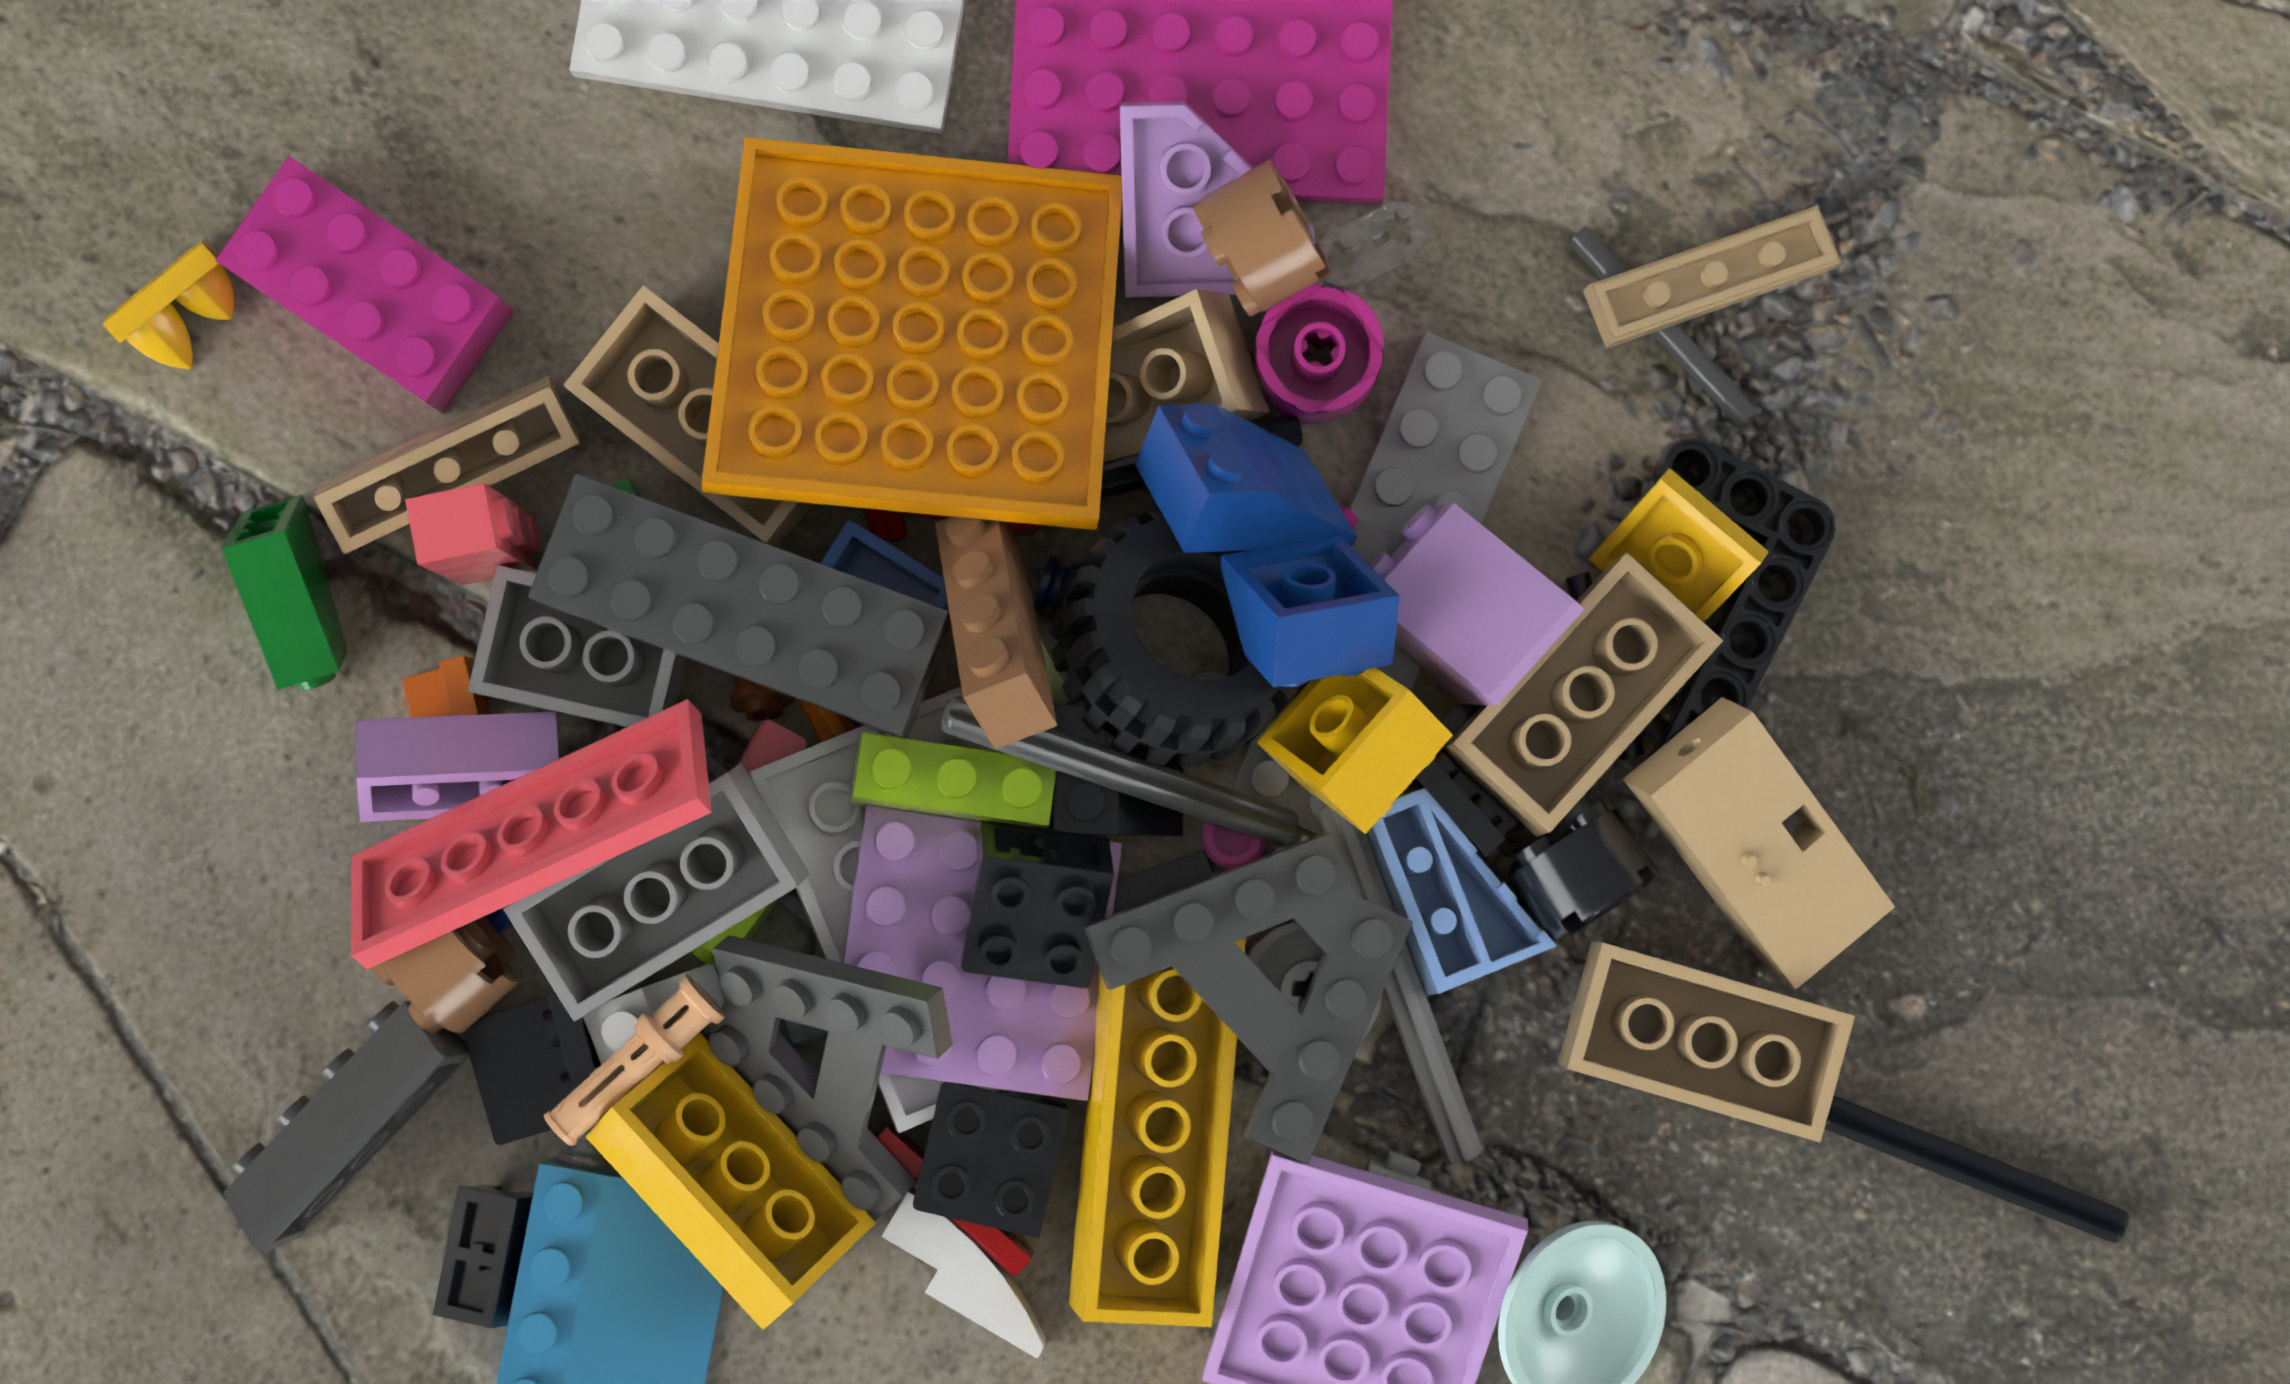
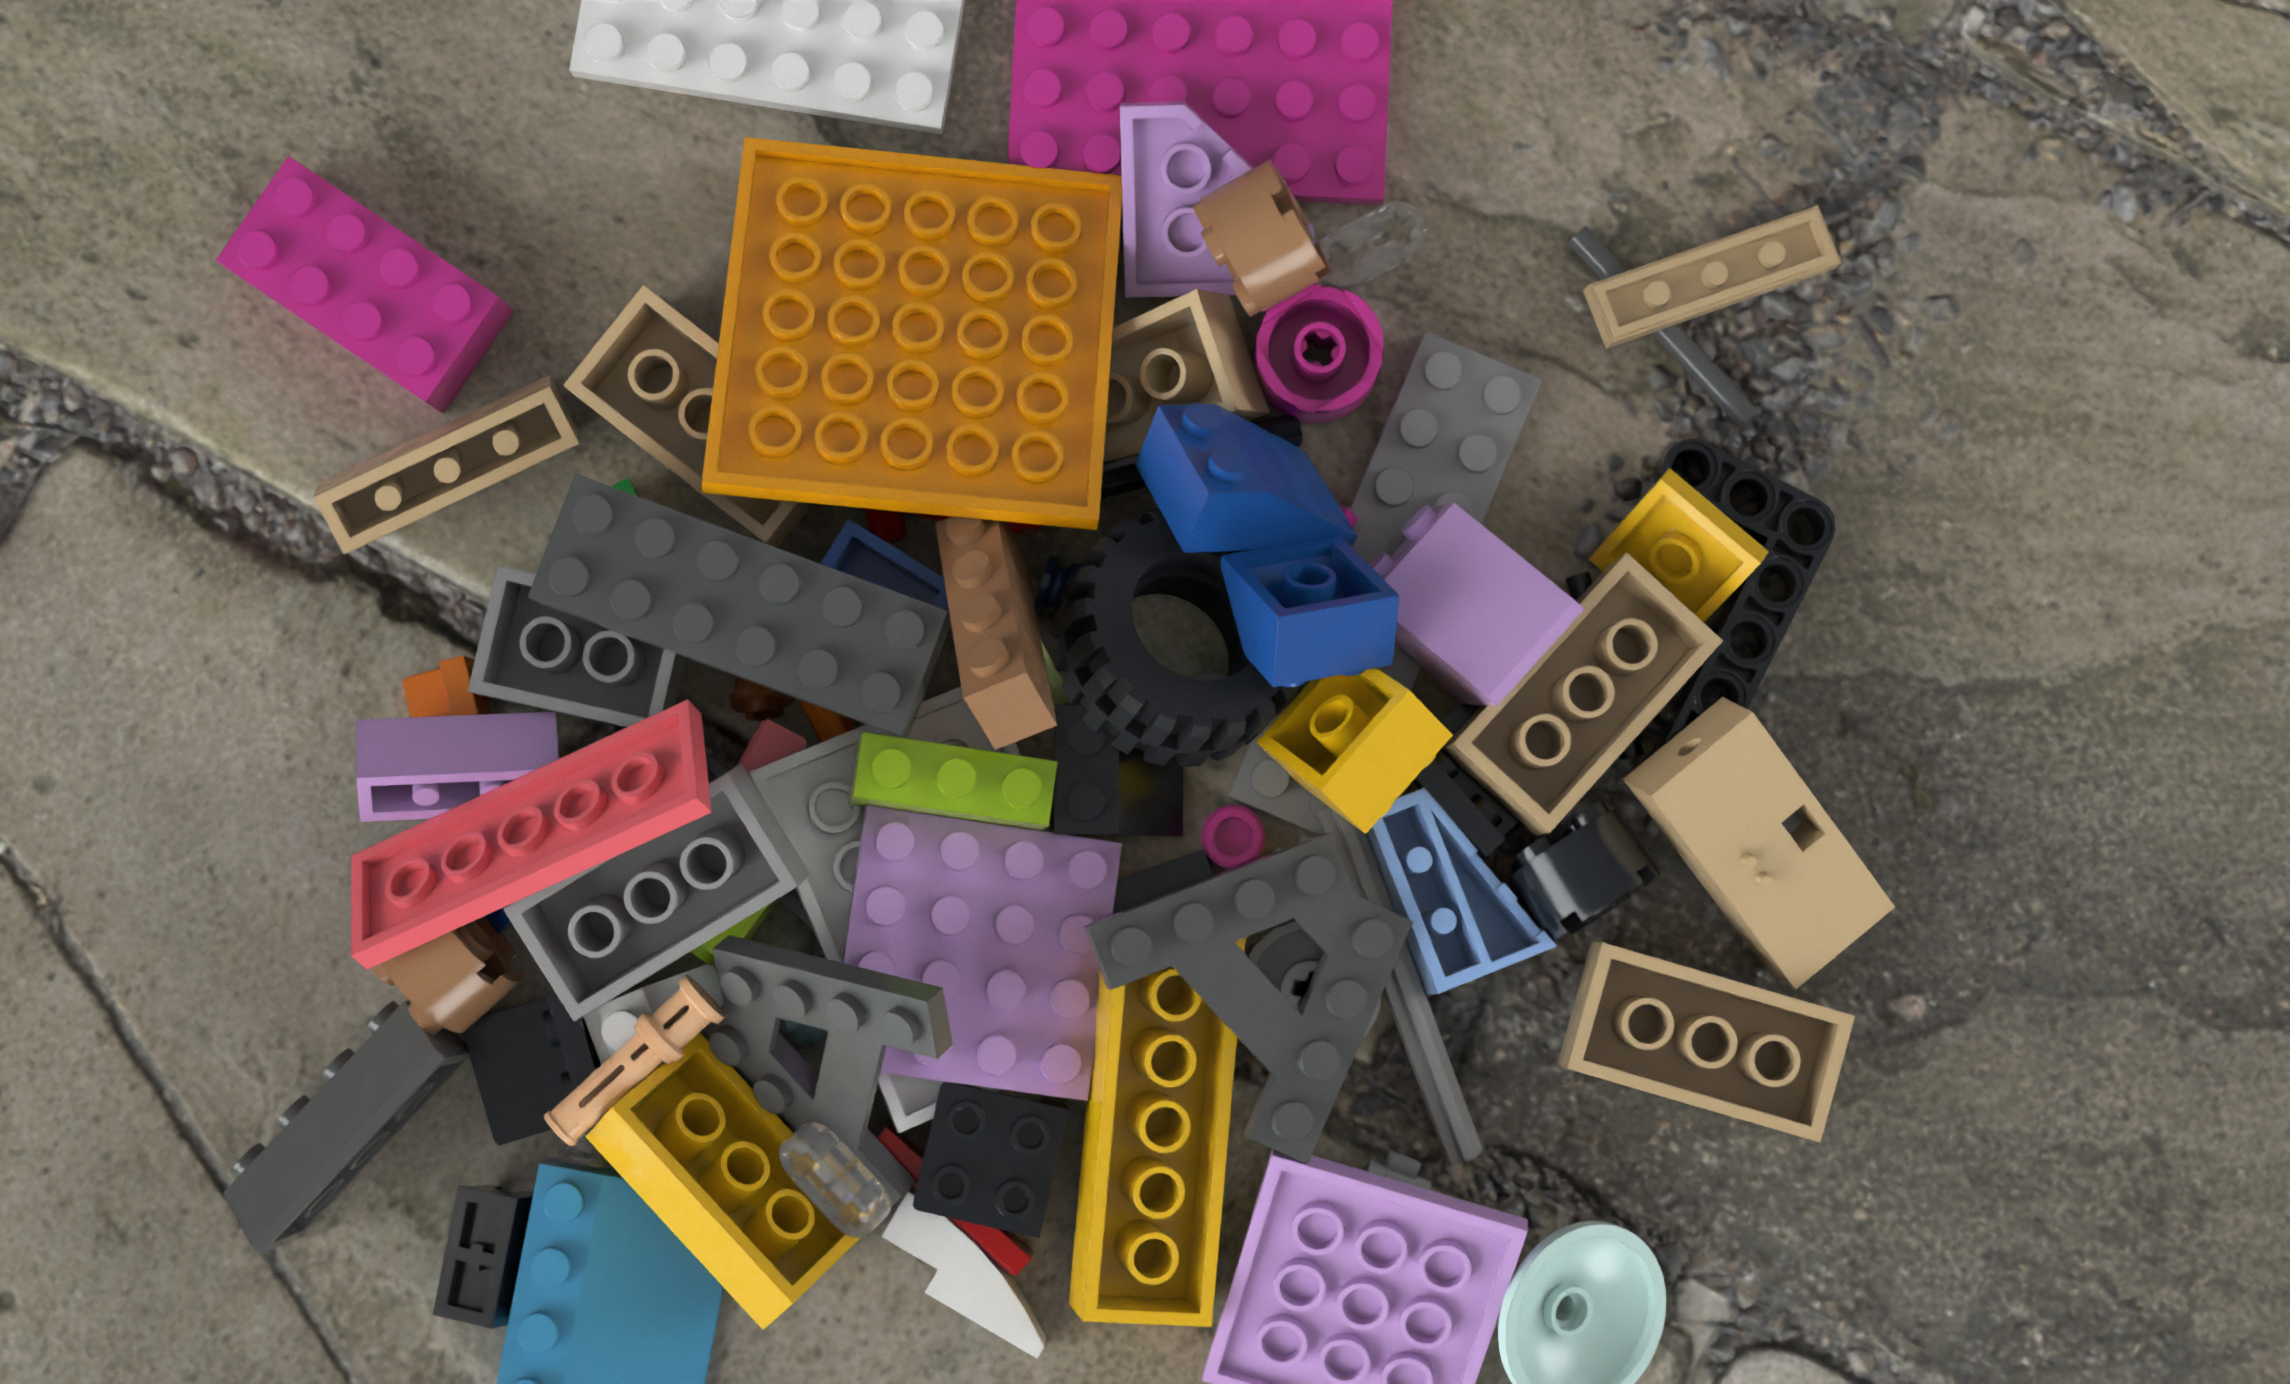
(152, 321): yellow tile -> none
(286, 593): green slope -> none
(471, 532): coral brick -> none
(835, 1180): none -> clear beam
(1033, 903): black bracket -> none
(1135, 777): dark grey axle -> none
(1977, 1170): black axle -> none

